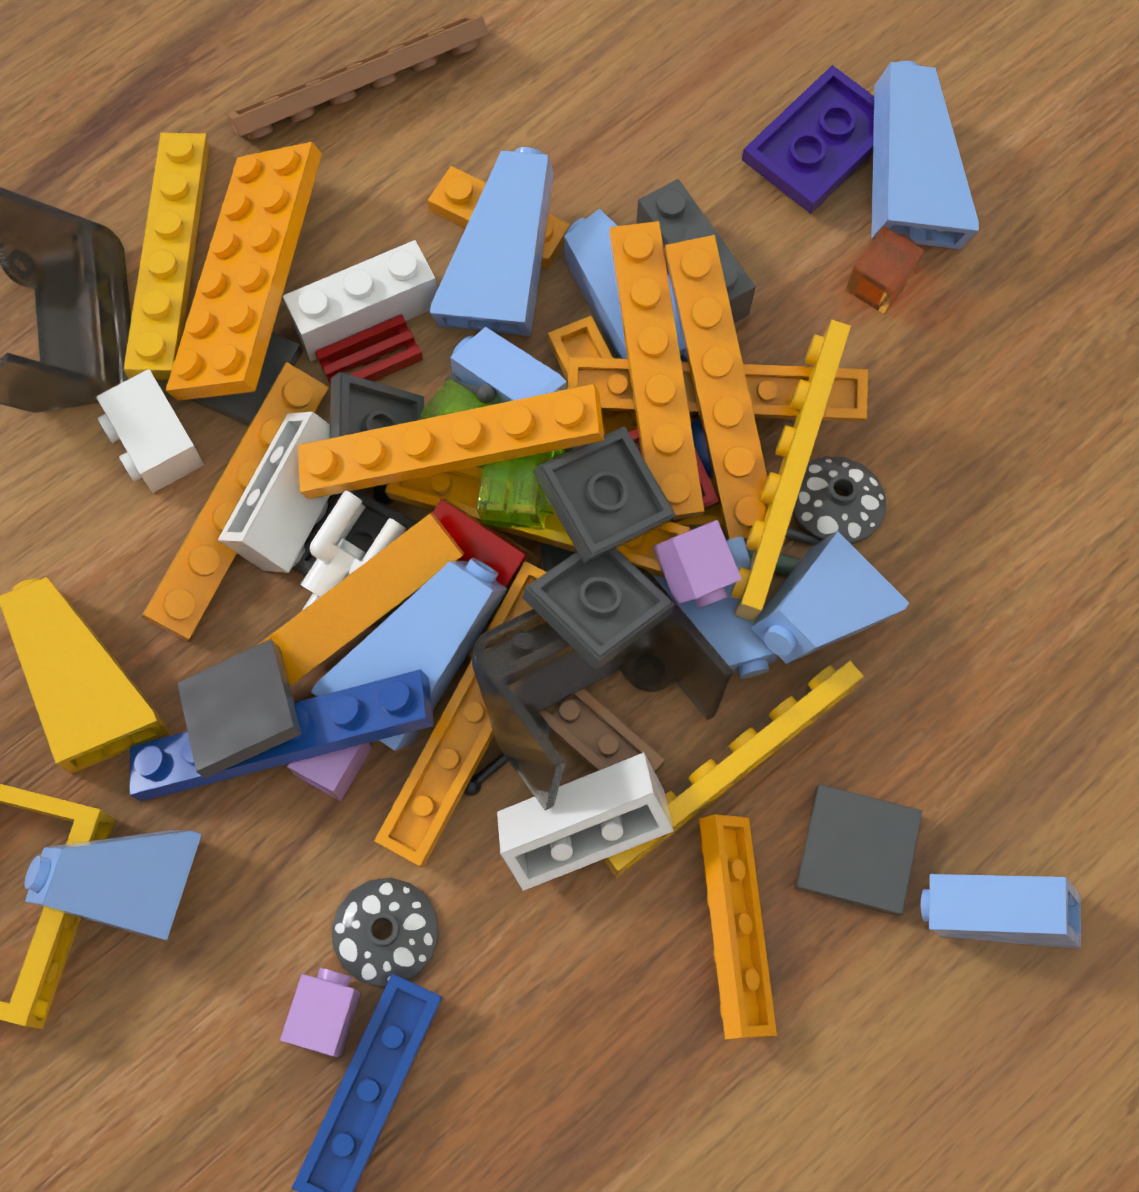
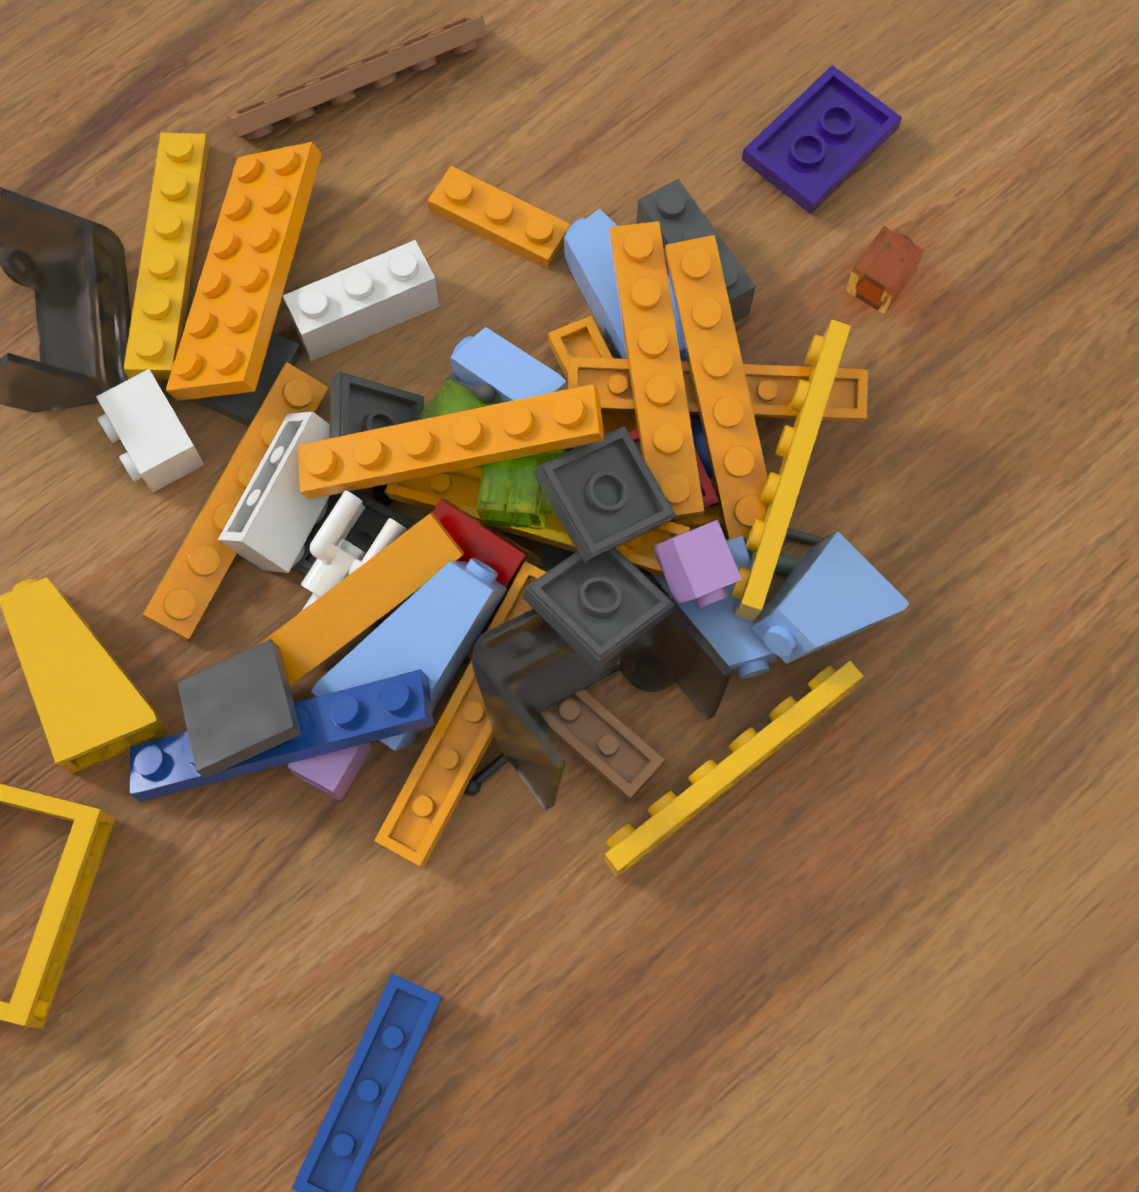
(117, 880): light blue slope -> none
(322, 1013): lavender brick -> none
(368, 347): red tile -> none
(408, 946): dark grey dish -> none
(501, 251): light blue slope -> none
(586, 824): white brick -> none
(737, 927): light orange plate -> none
(824, 512): dark grey dish -> none
(858, 850): dark grey tile -> none
(917, 162): light blue slope -> none
(1004, 909): light blue slope -> none

